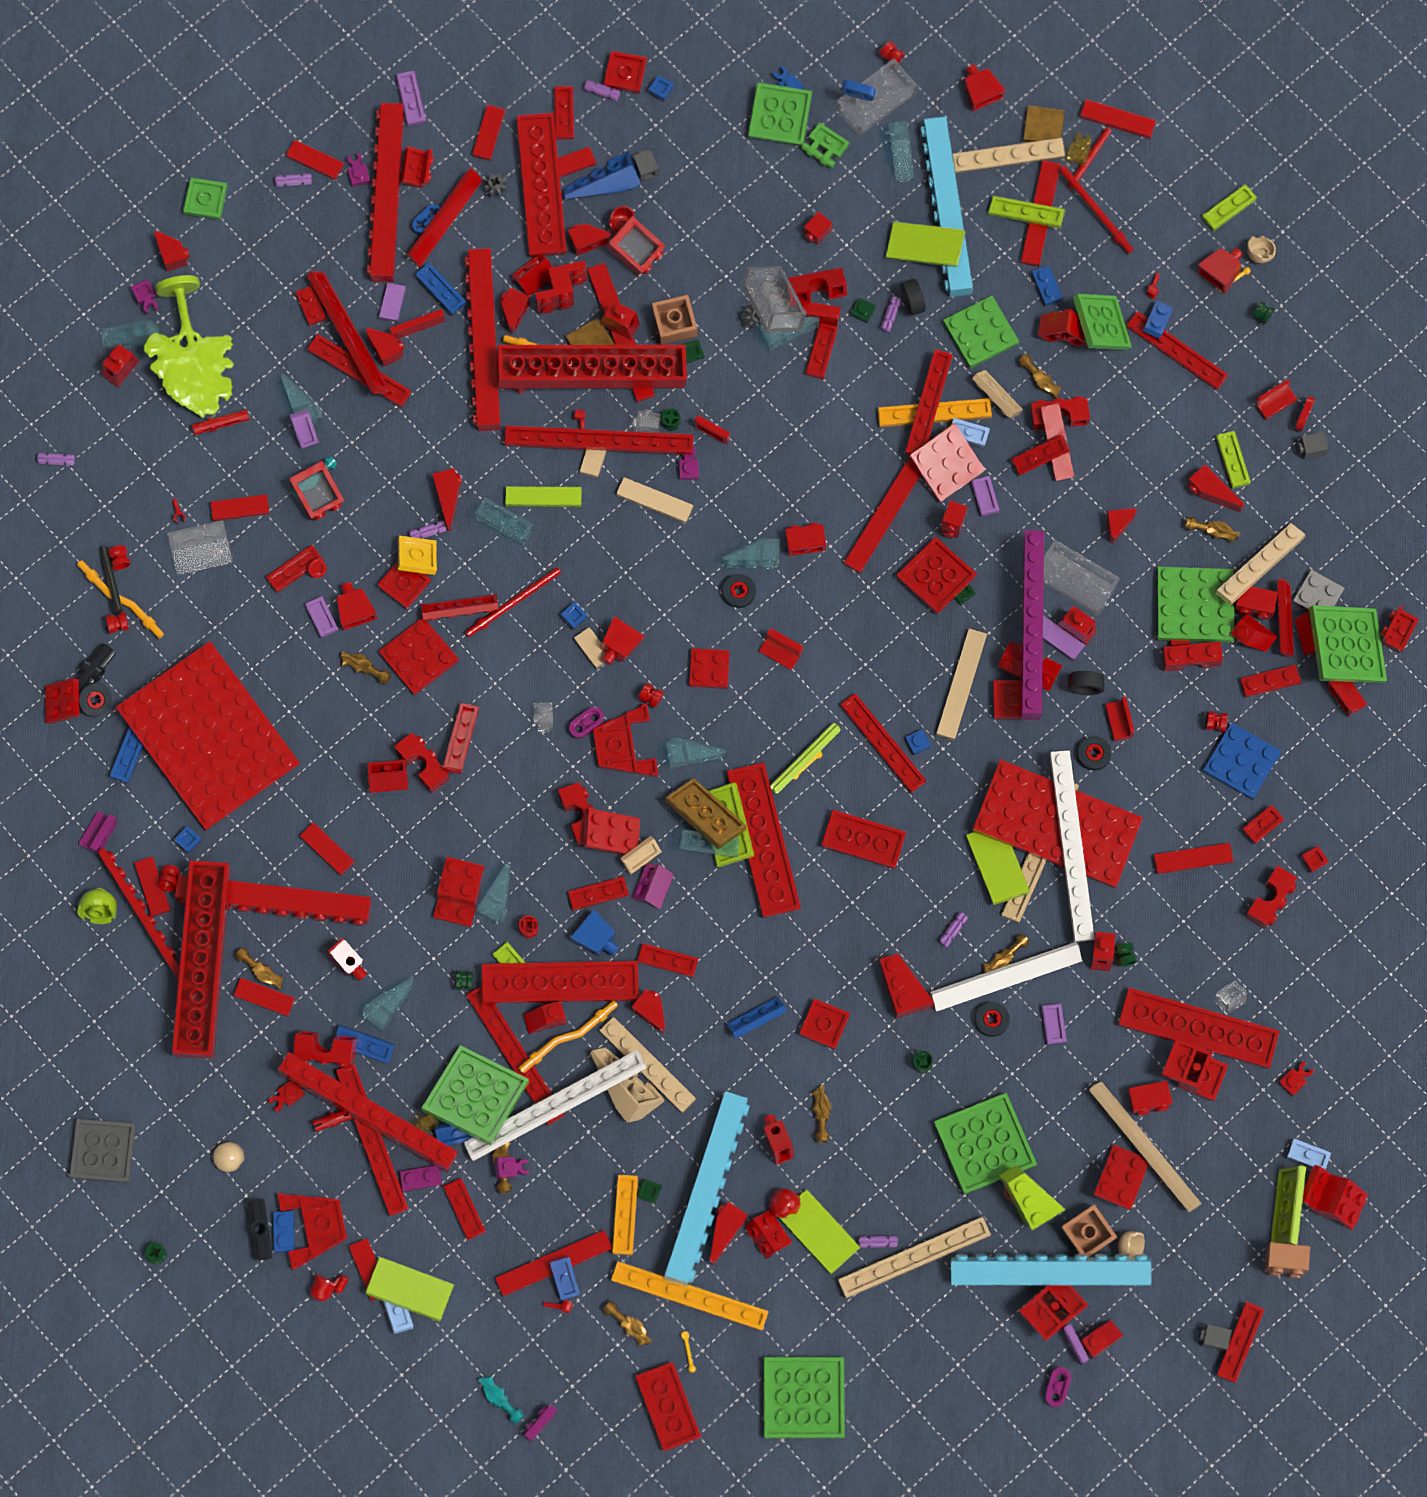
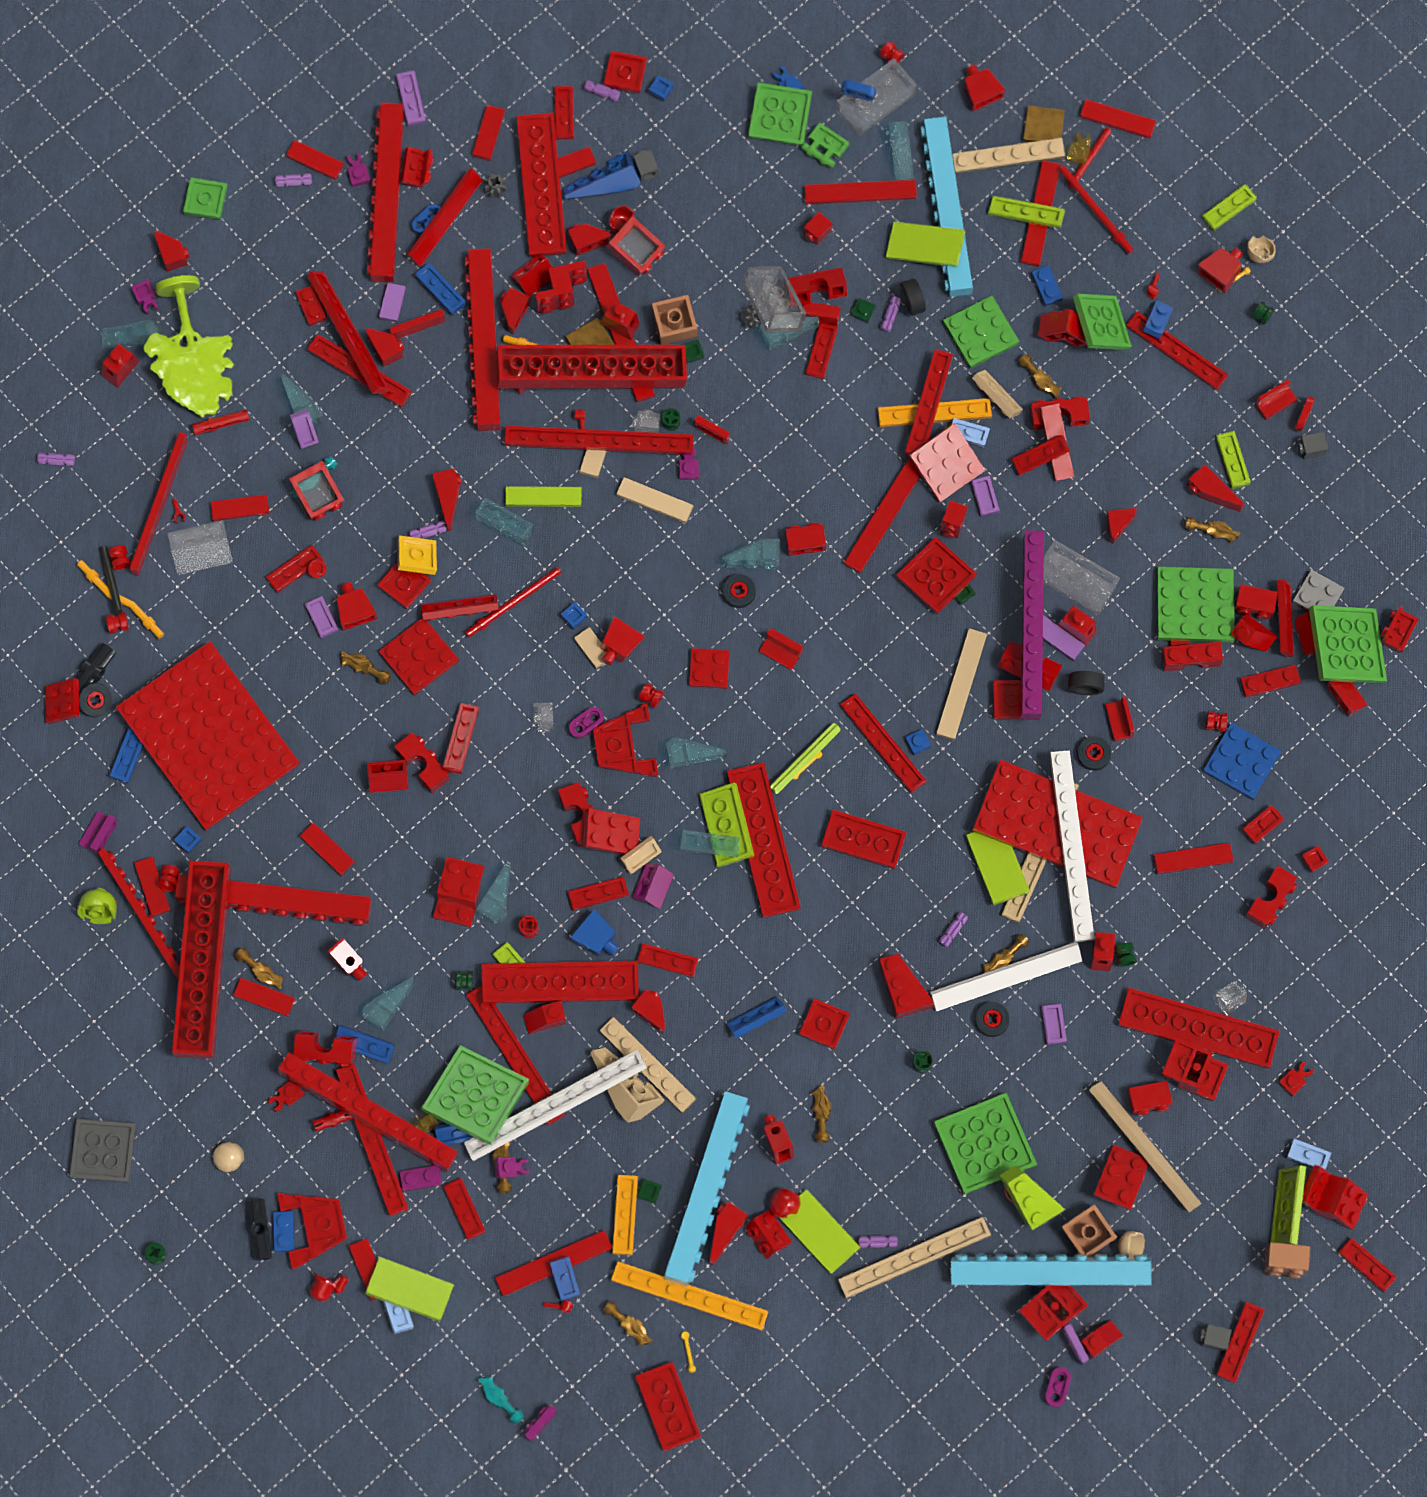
(158, 504): none -> red tile
(537, 1056): light orange bar -> none
(706, 813): pearl gold tile -> none
(804, 1397): bright green plate -> none
(860, 192): none -> red tile
(1260, 564): tan plate -> none
(1367, 1265): none -> red tile

